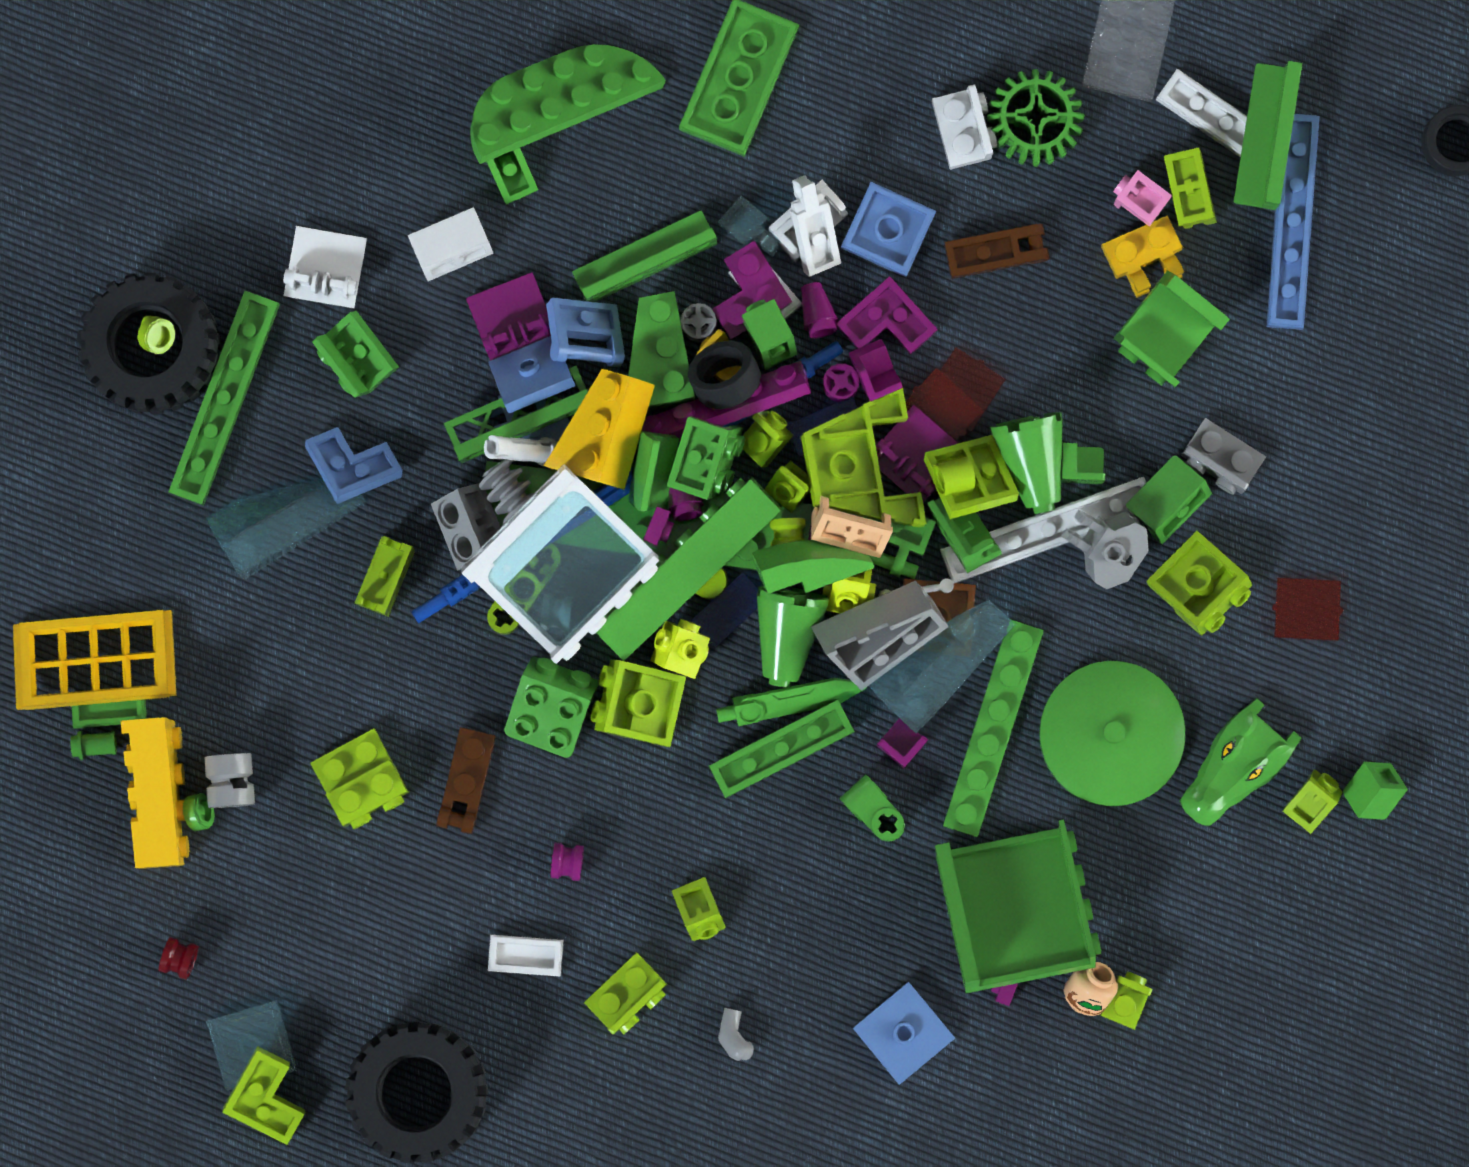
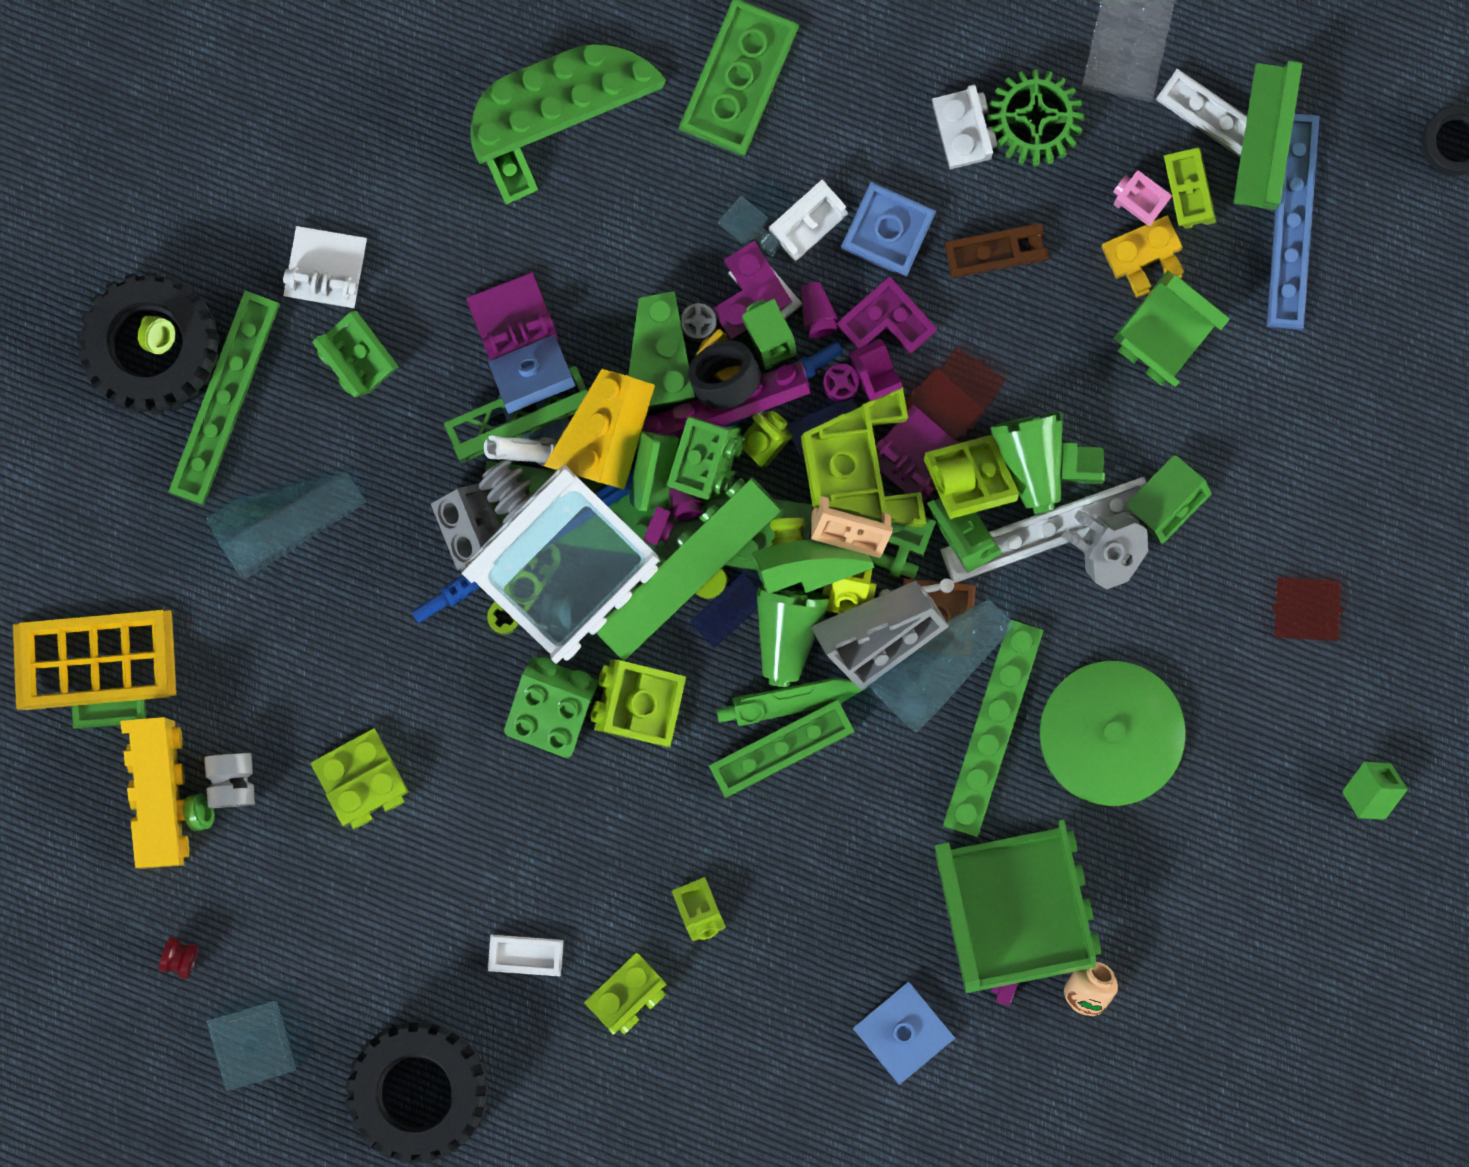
(93, 744): bright green pin -> none
(255, 1100): lime plate -> none
(348, 473): medium blue plate -> none
(385, 576): lime hinge -> none
(450, 244): white hinge -> none
(466, 779): reddish brown plate -> none
(567, 861): magenta wheel -> none
(586, 322): medium blue plate -> none
(645, 257): bright green fence -> none
(680, 648): neon yellow brick -> none
(731, 1039): light grey arm -> none
(789, 486): lime bracket -> none
(813, 228): white hinge -> none
(871, 804): bright green piece -> none
(901, 743): magenta panel -> none
(1128, 1001): lime bracket -> none
(1201, 584): lime plate -> none
(1222, 457): light grey bracket -> none
(1239, 761): bright green animal -> none
(1313, 800): lime bracket -> none

